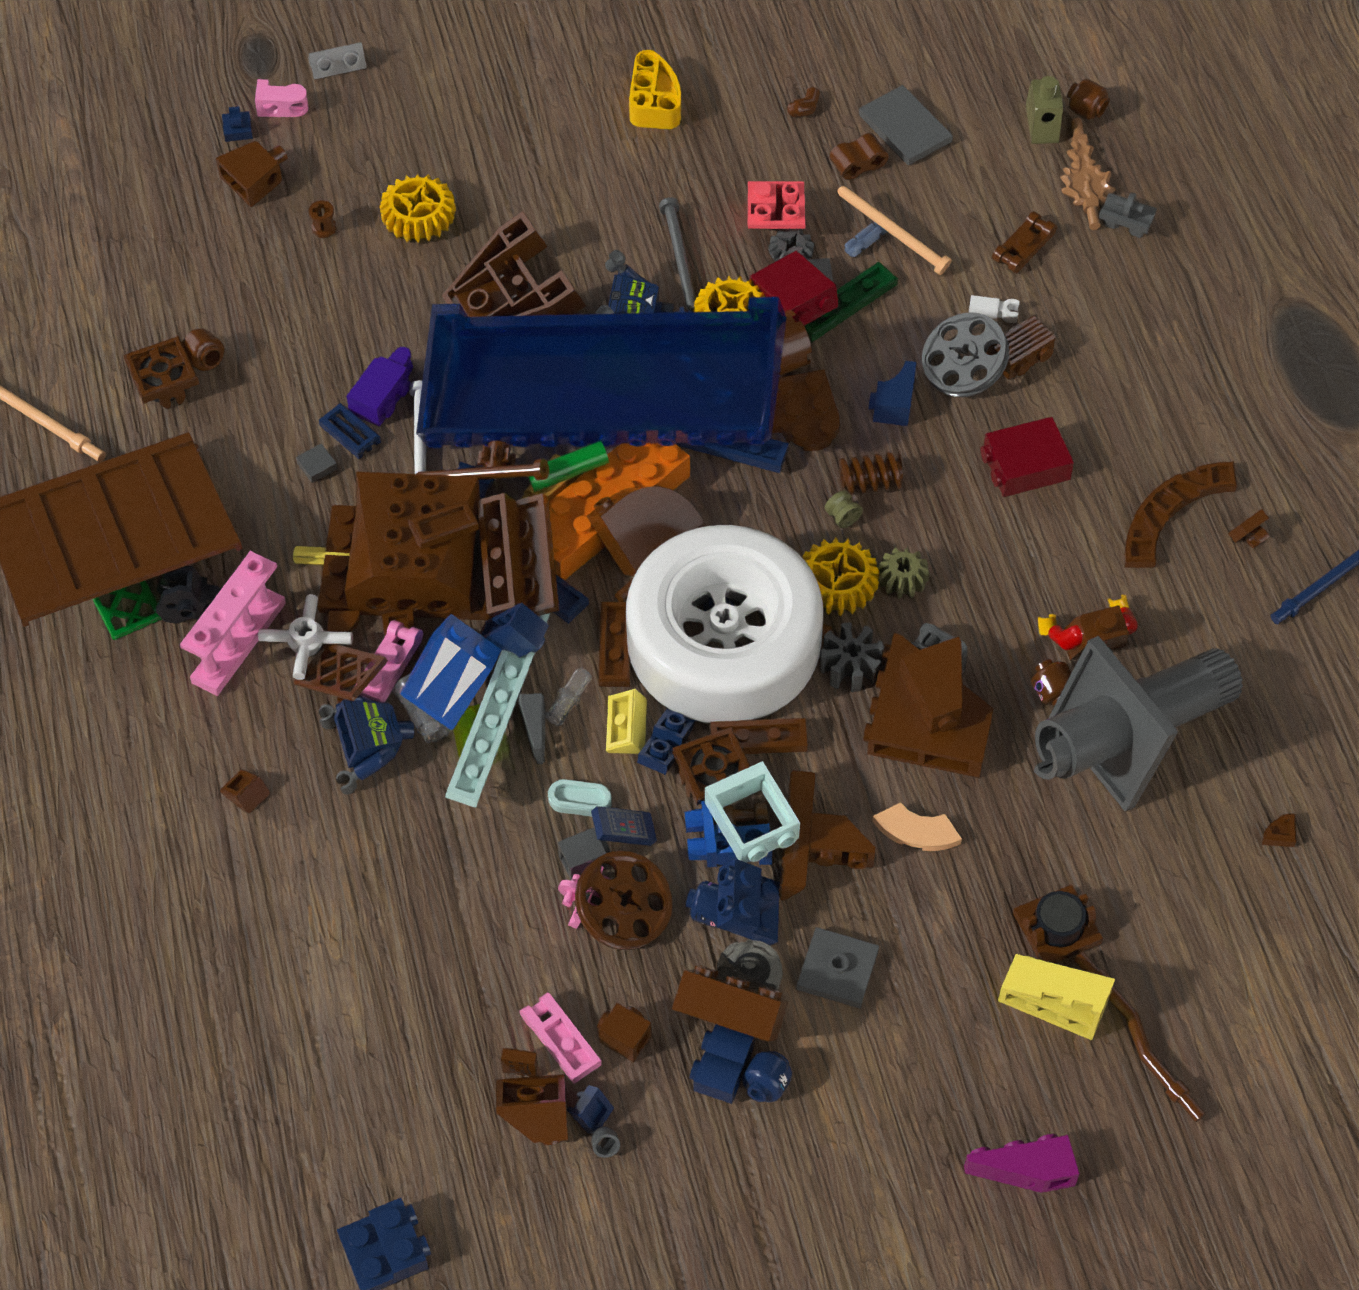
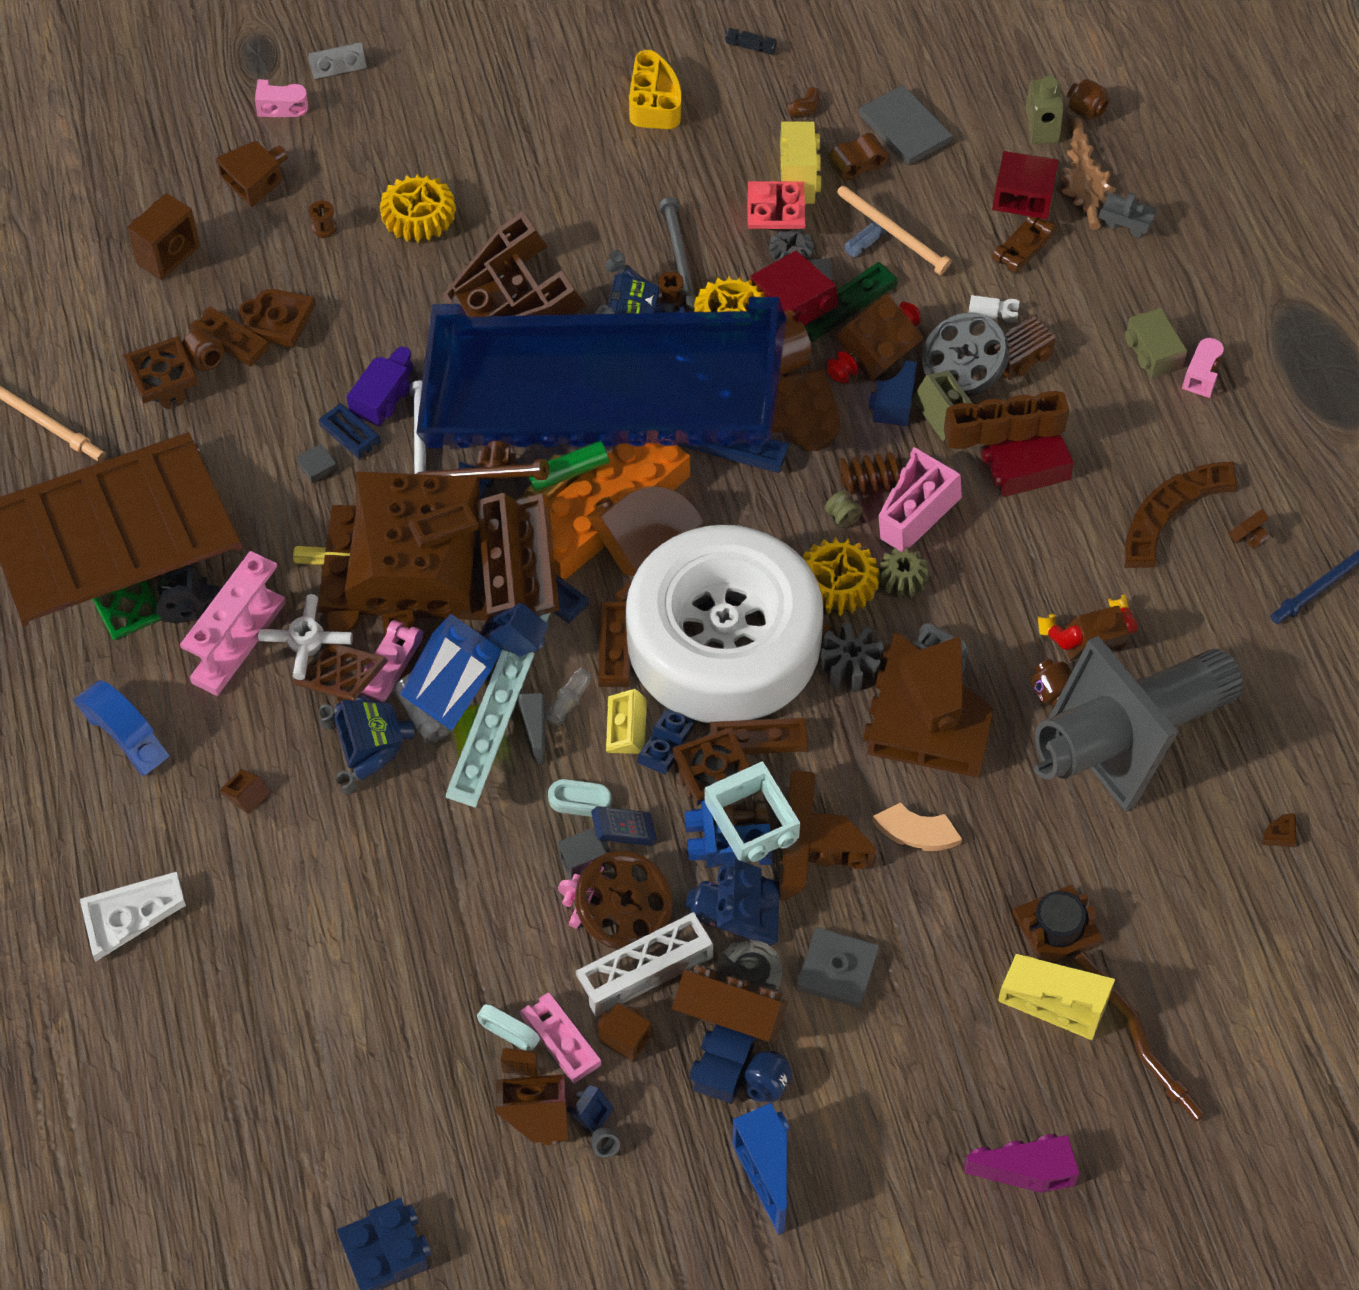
(123, 722): none -> blue arch
(128, 911): none -> white wing
(163, 236): none -> reddish brown brick
(236, 338): none -> reddish brown plate
(237, 125): dark blue tile -> none
(277, 315): none -> reddish brown plate
(508, 1028): none -> light aqua tile
(651, 974): none -> white fence
(671, 286): none -> reddish brown bush
(750, 41): none -> black axle
(762, 1149): none -> blue slope
(799, 156): none -> light yellow wedge
(876, 339): none -> reddish brown brick
(918, 500): none -> bright pink wedge
(937, 394): none -> olive brick
(1012, 419): none -> reddish brown brick
(1025, 185): none -> dark red brick
(1155, 343): none -> olive brick
(1200, 374): none -> bright pink leg

